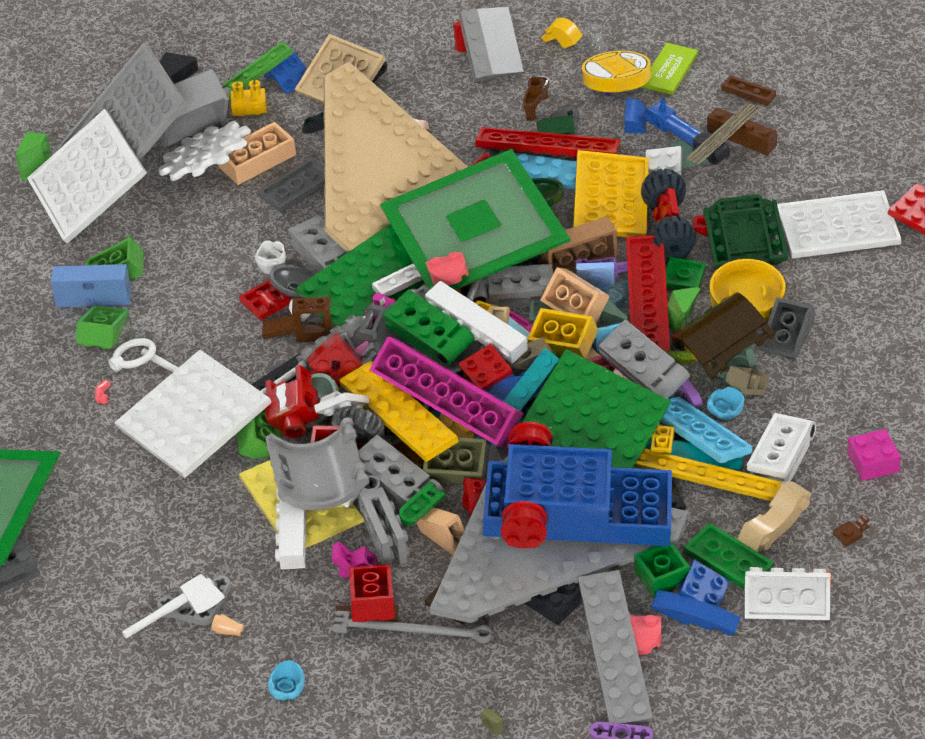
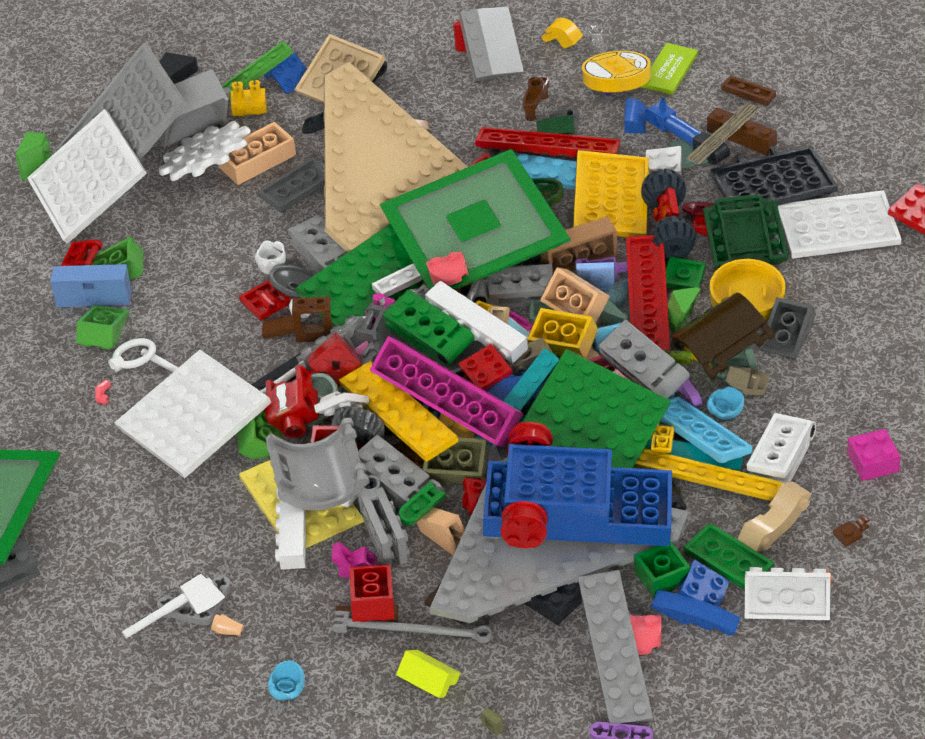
(78, 251): none -> red plate
(427, 673): none -> neon yellow piece
(695, 208): none -> dark red dish
(779, 176): none -> black hinge

